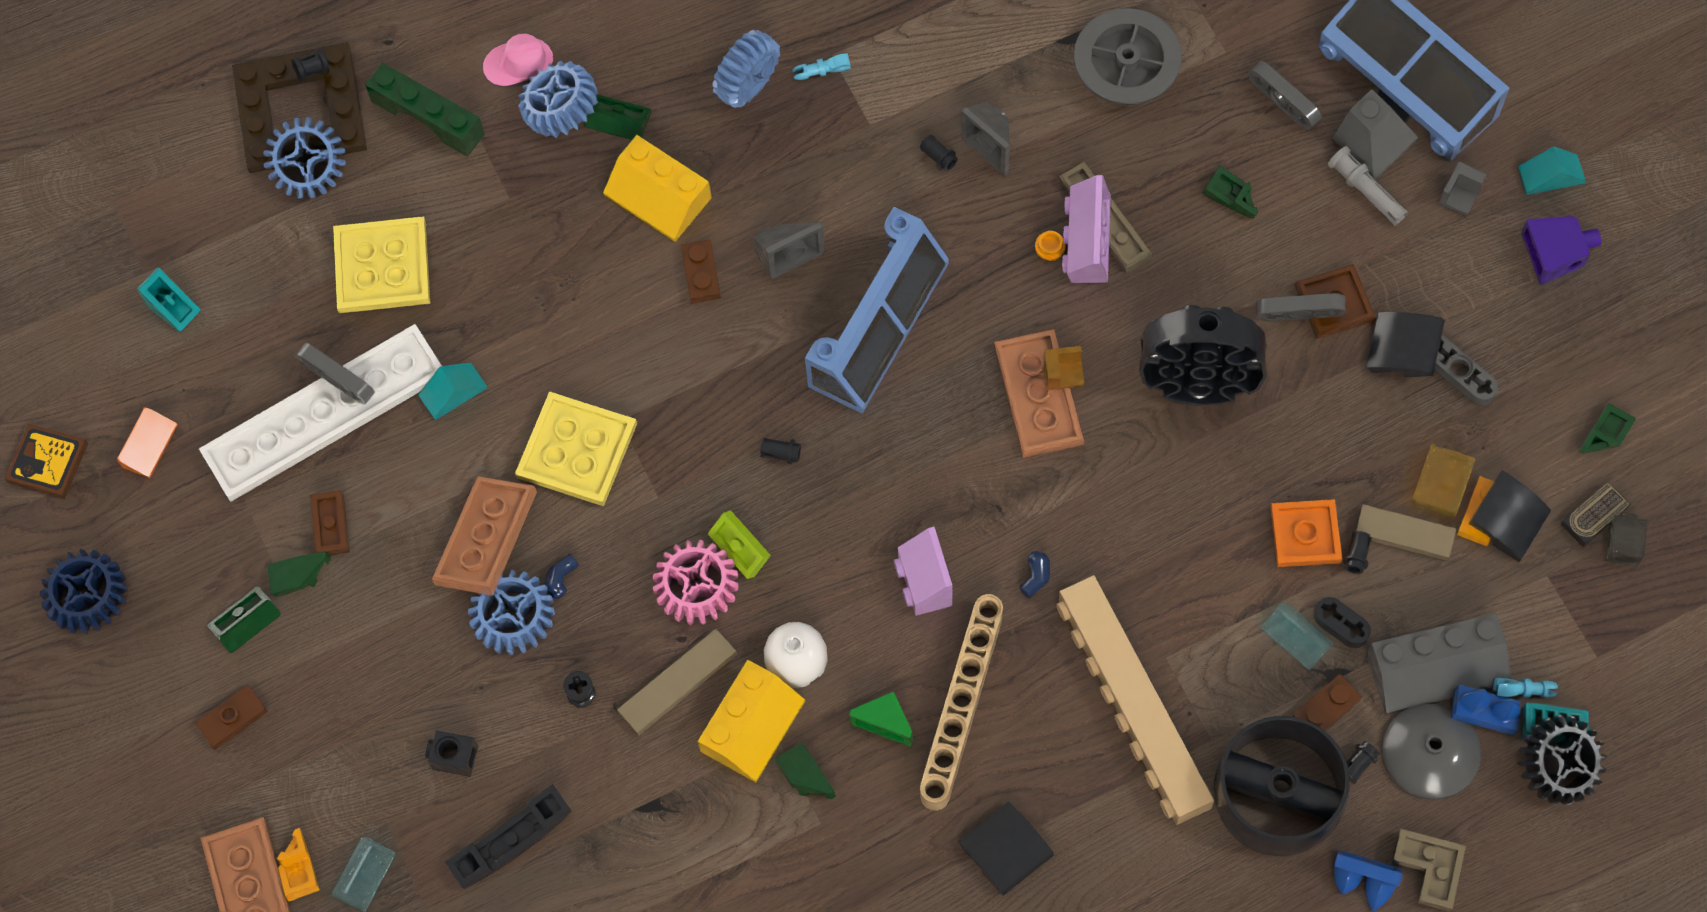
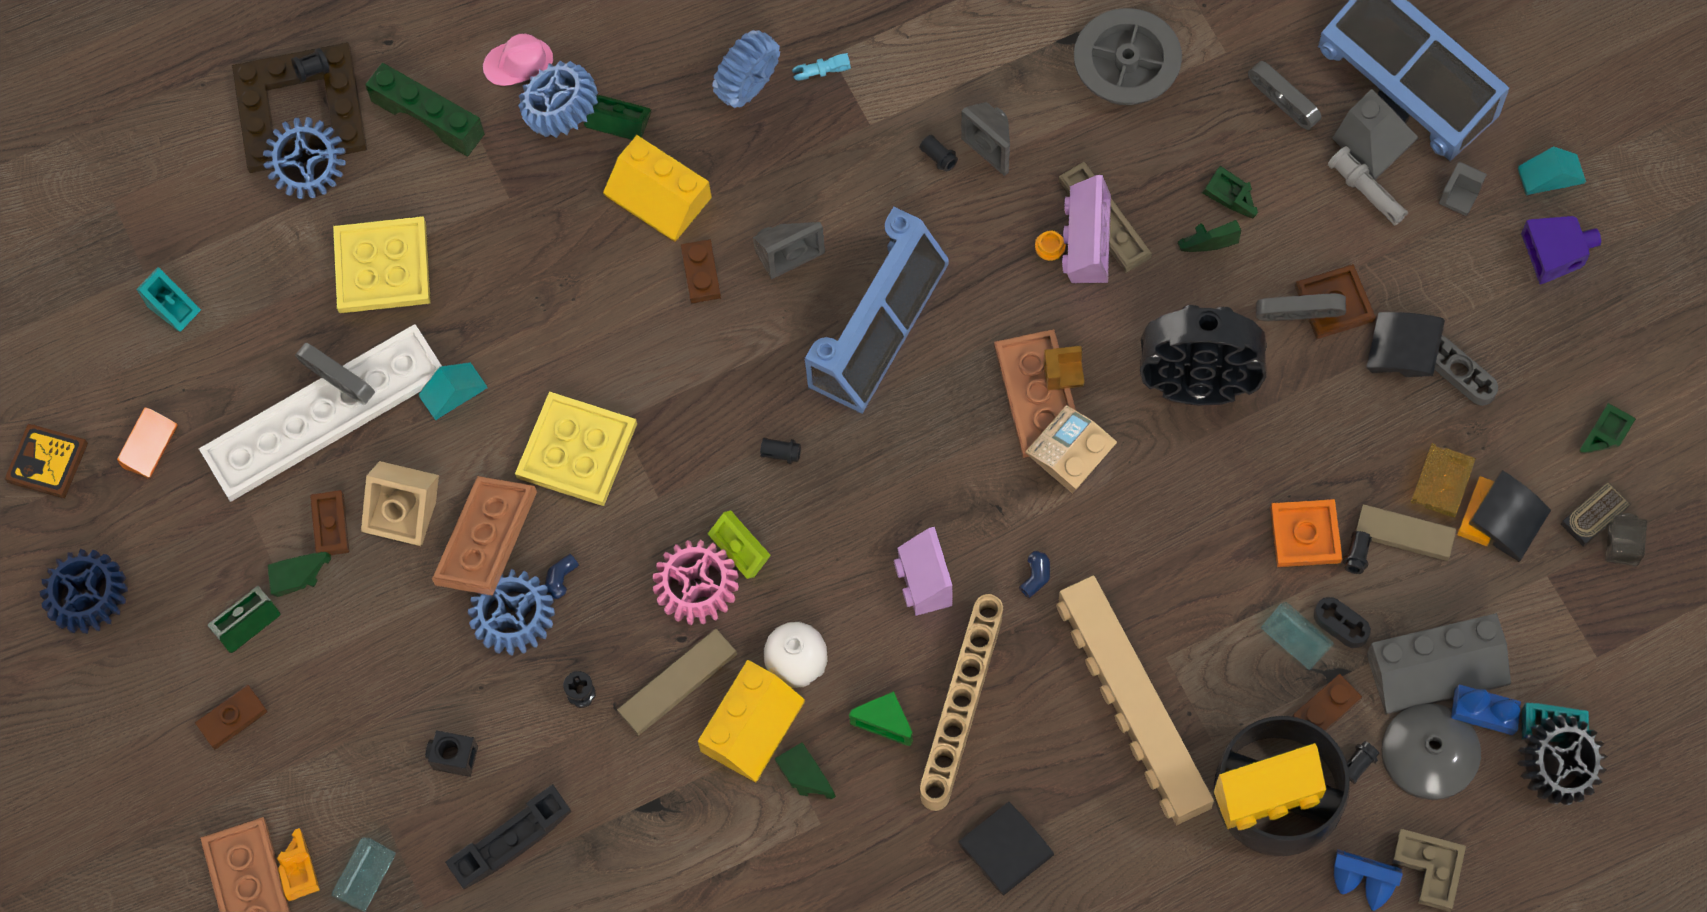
(398, 502): none -> tan slope
(1071, 448): none -> tan slope
(1212, 240): none -> dark green slope
(1270, 787): none -> yellow slope
(1510, 687): medium azure piece -> none

